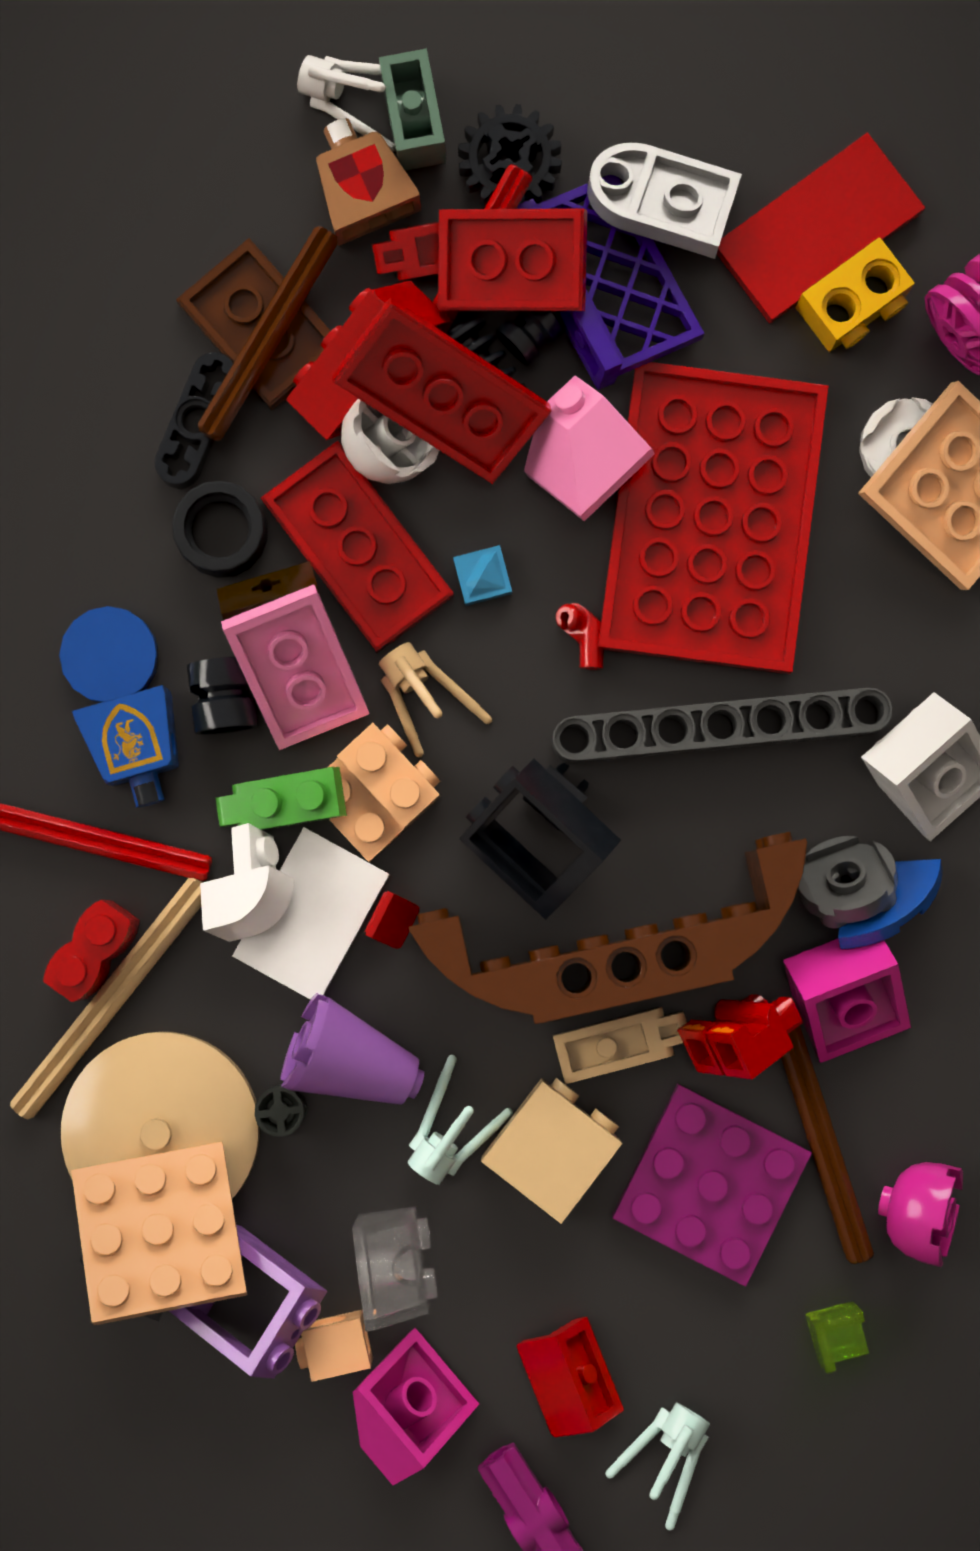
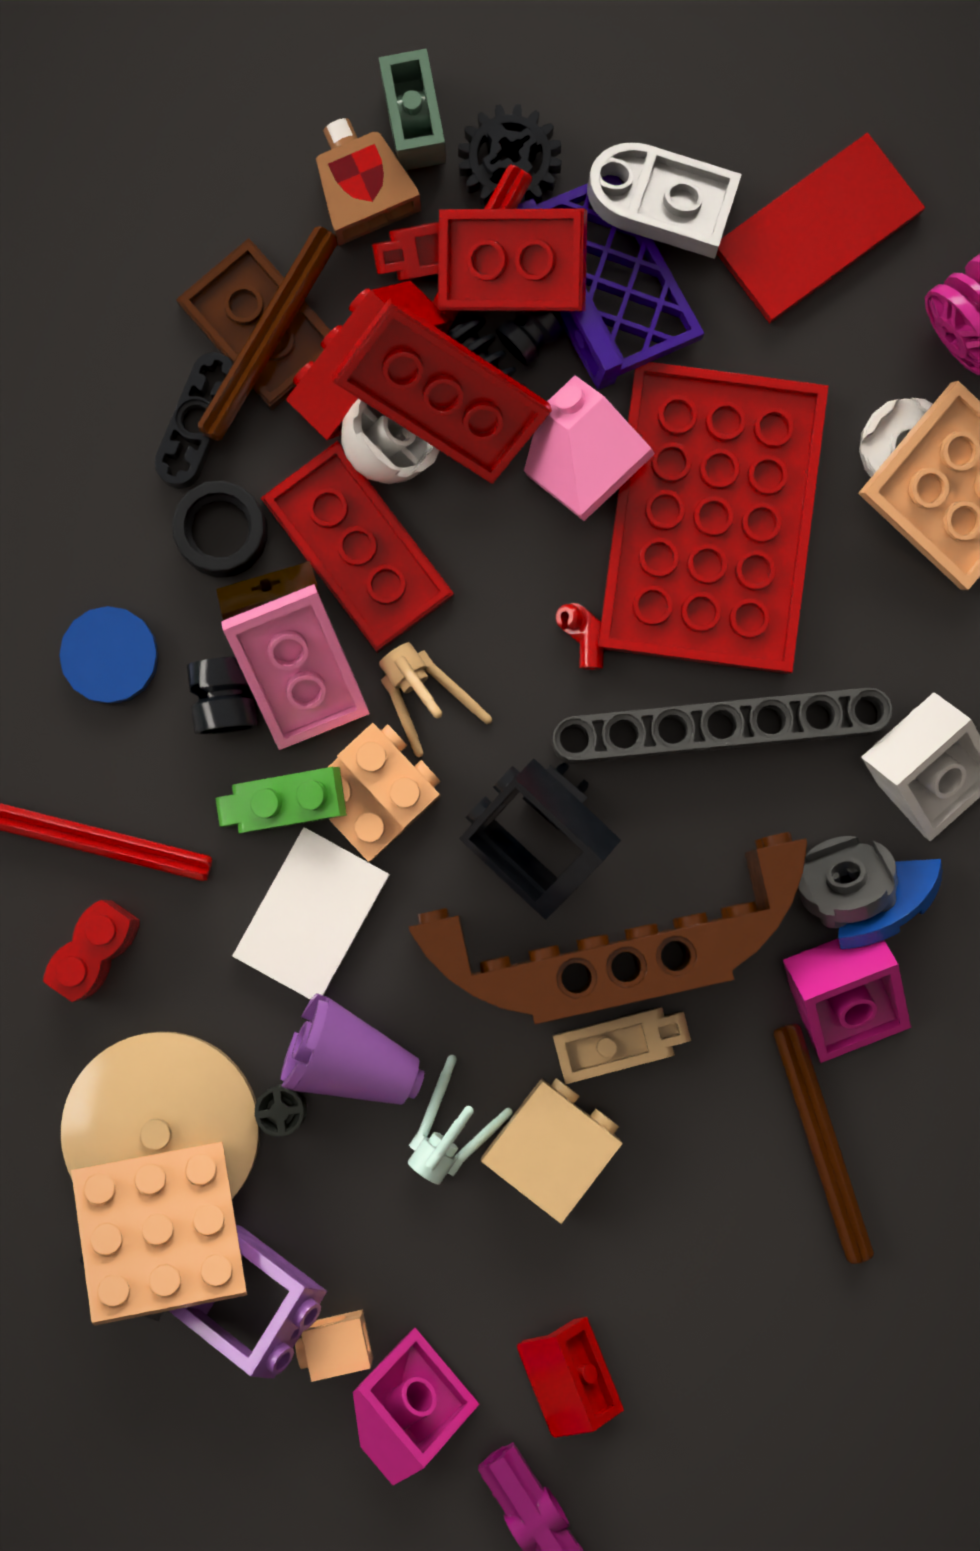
(108, 1000): tan axle -> none
(132, 741): torso -> none
(254, 895): white brick -> none
(326, 80): white plant -> none
(392, 920): red slope -> none
(393, 1266): clear slope -> none
(482, 575): dark azure tile -> none
(684, 1435): light aqua plant -> none
(711, 1185): magenta plate -> none
(743, 1037): red hips -> none
(837, 1334): clear neon green panel -> none
(848, 289): yellow brick -> none
(922, 1211): dark pink cylinder -> none

